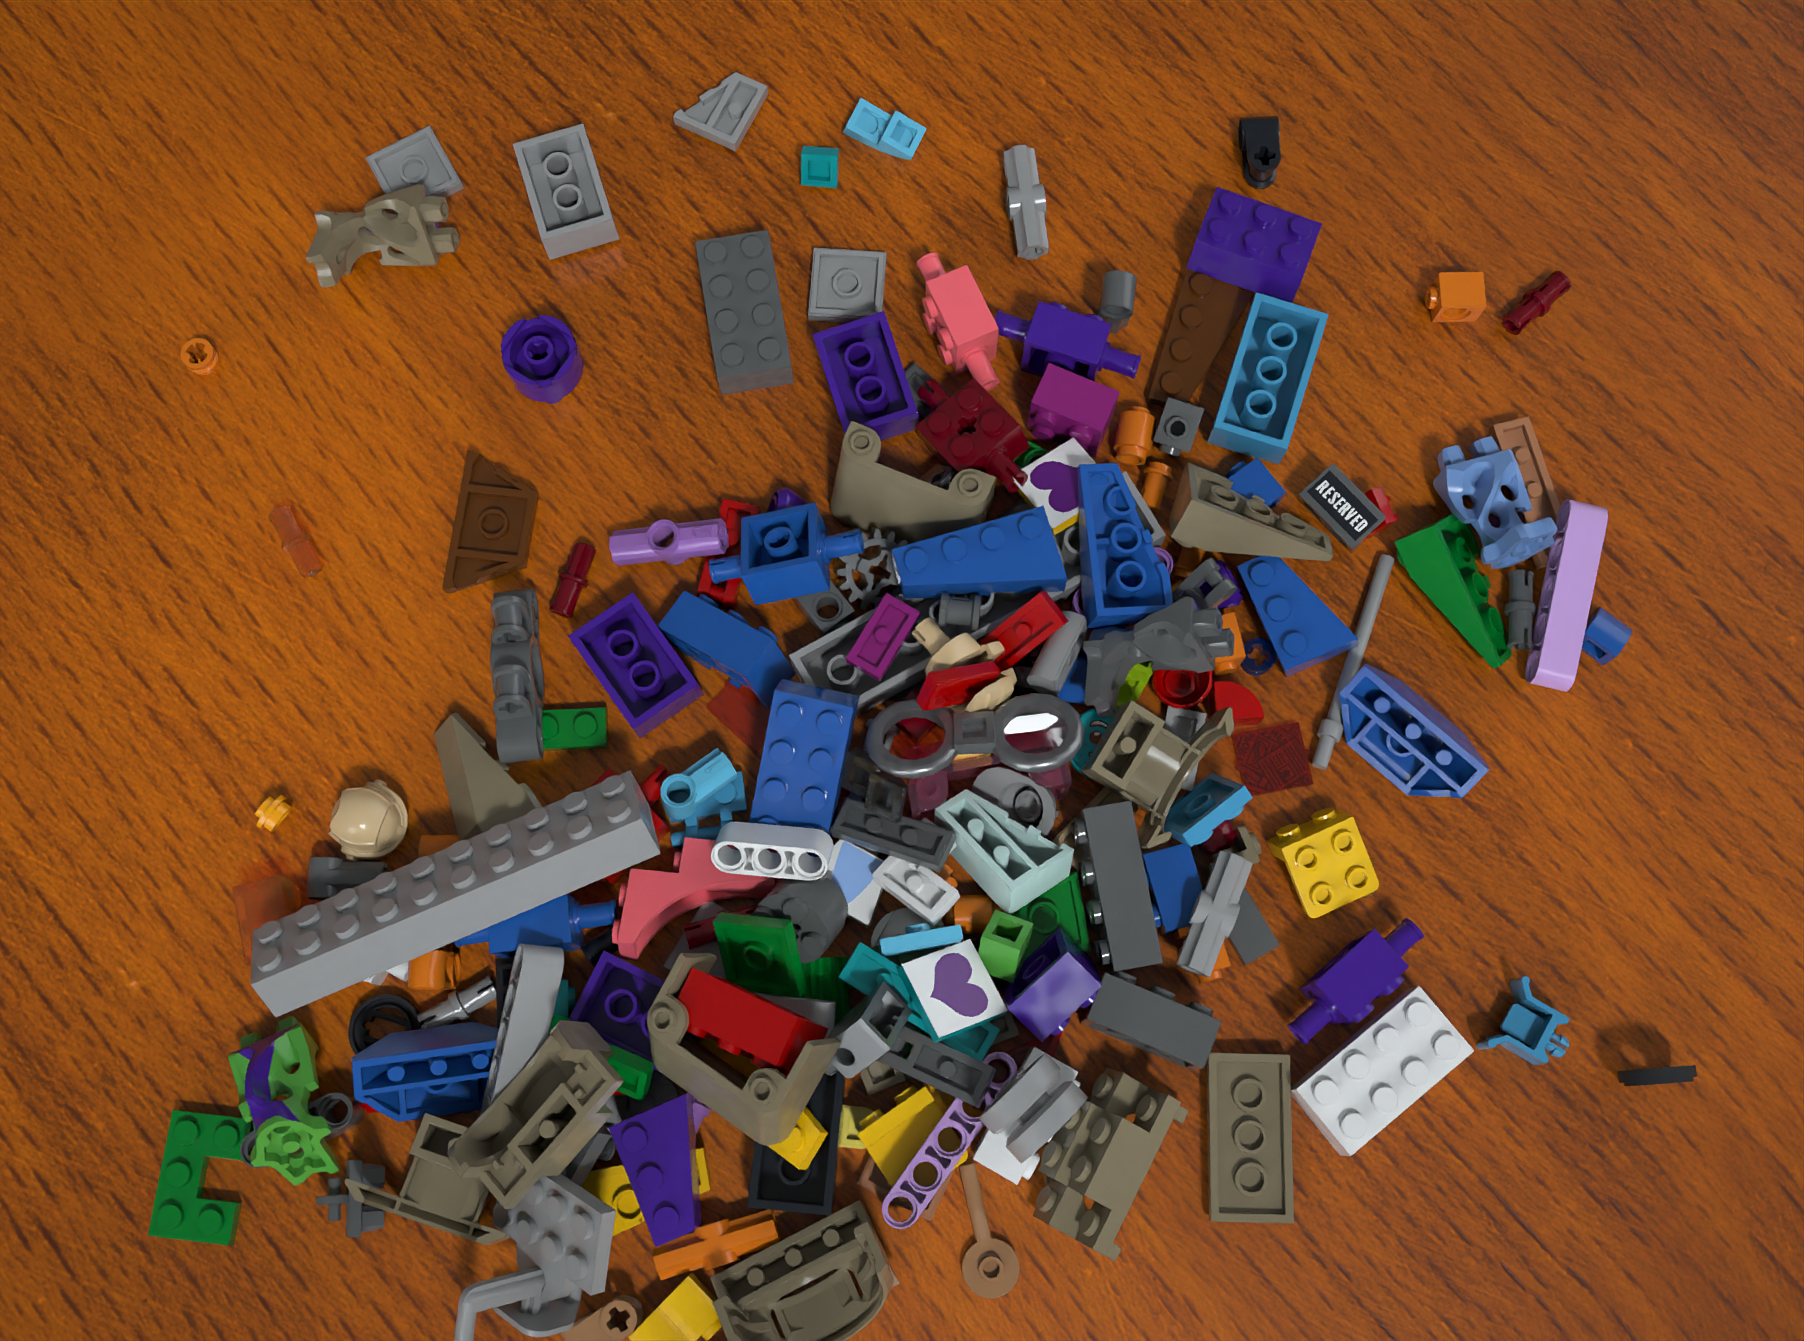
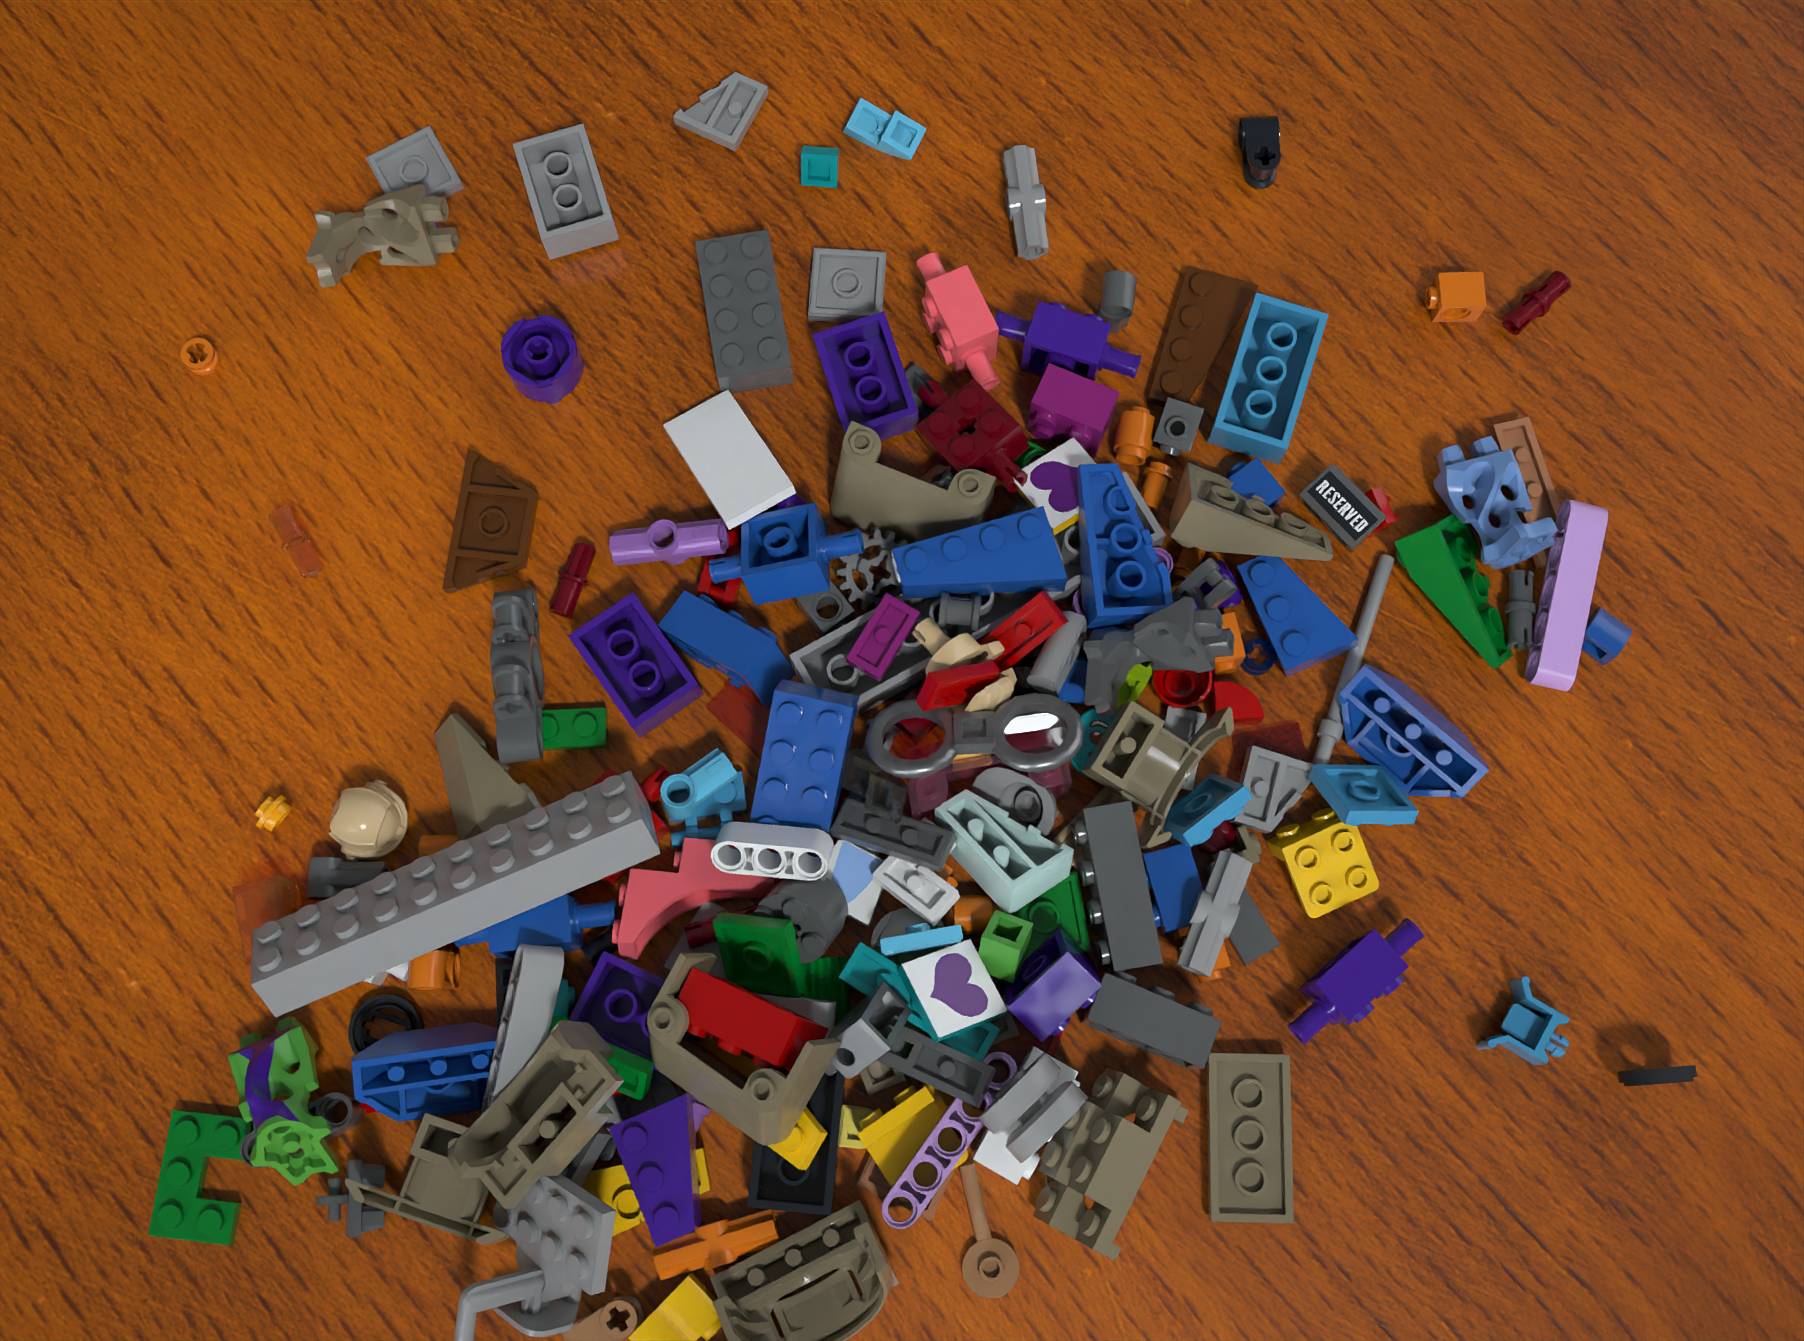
(459, 1004): light grey pin -> none
(729, 459): none -> white tile
(1254, 245): dark purple brick -> none
(1275, 786): none -> light grey wing
(1363, 794): none -> dark azure plate
(1380, 1071): white brick -> none

